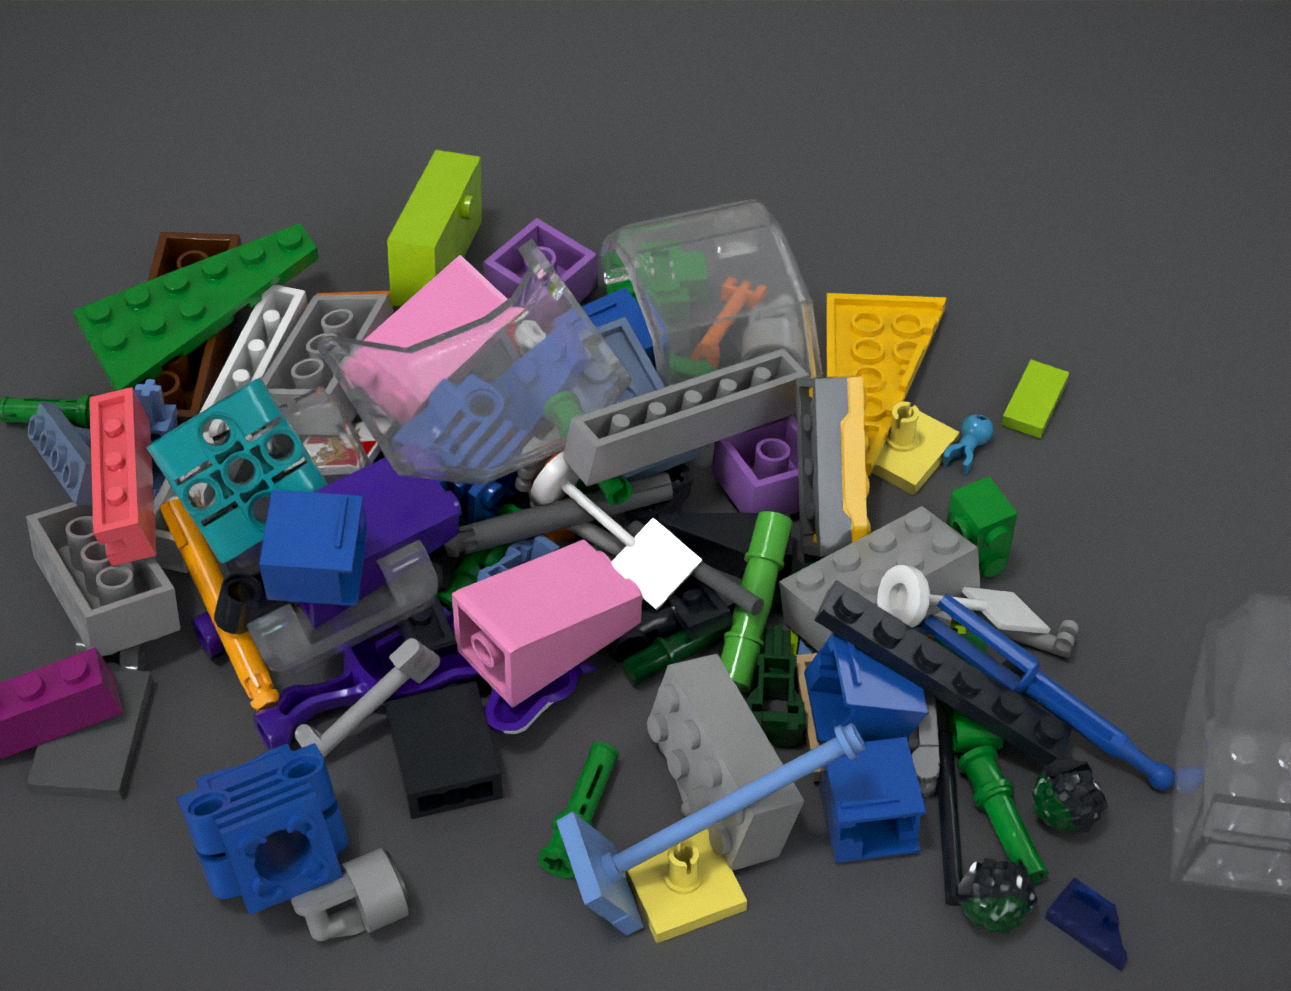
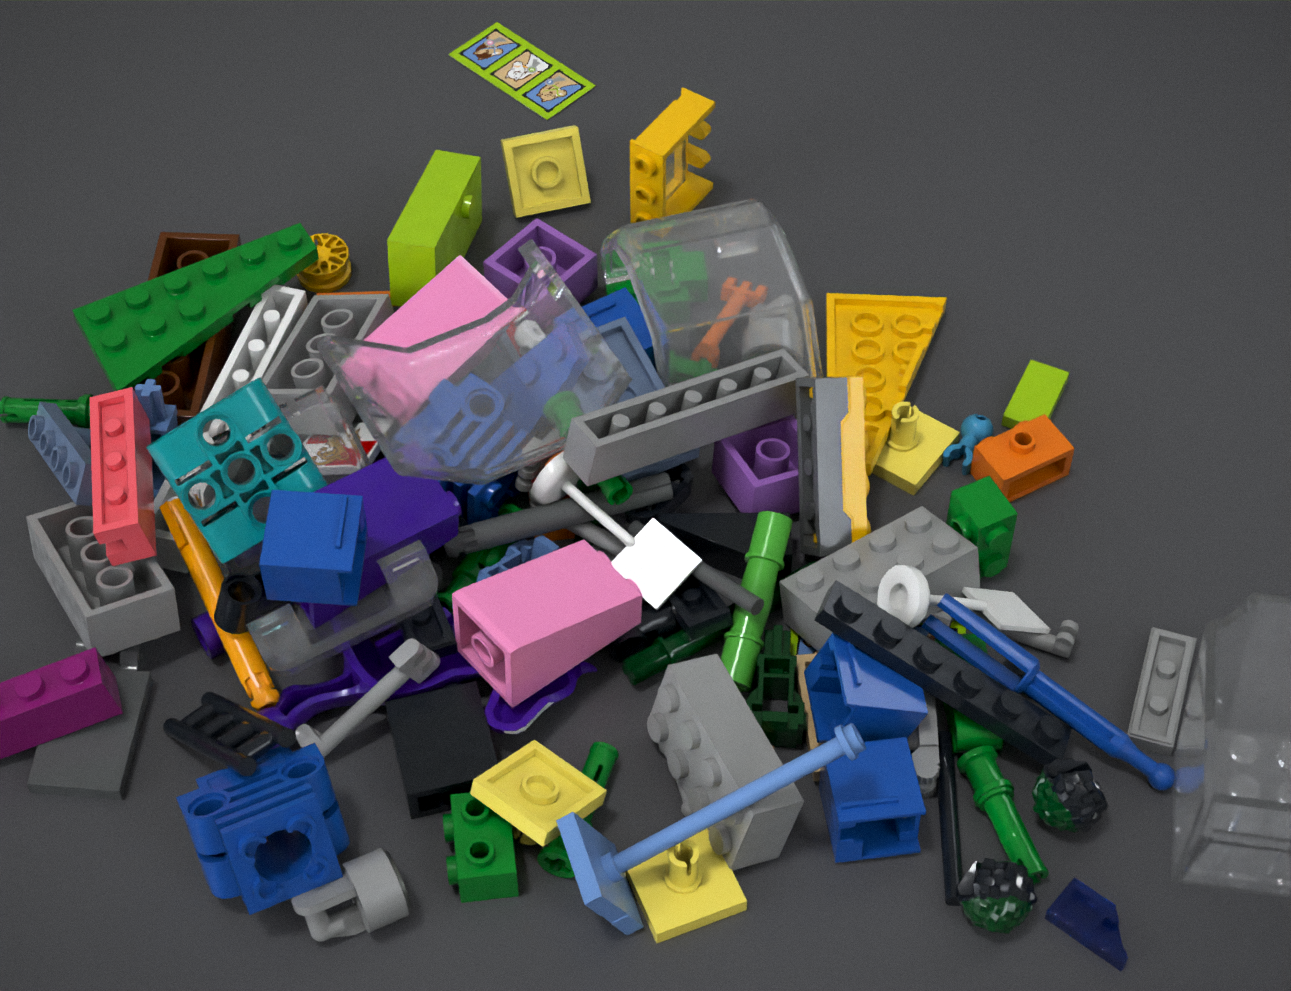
(204, 727): none -> black bar
(338, 269): none -> yellow wheel
(483, 851): none -> green brick
(522, 70): none -> sticker
(536, 790): none -> light yellow tile
(545, 171): none -> light yellow tile
(661, 159): none -> yellow window
(1023, 457): none -> orange brick
(1161, 691): none -> light grey tile

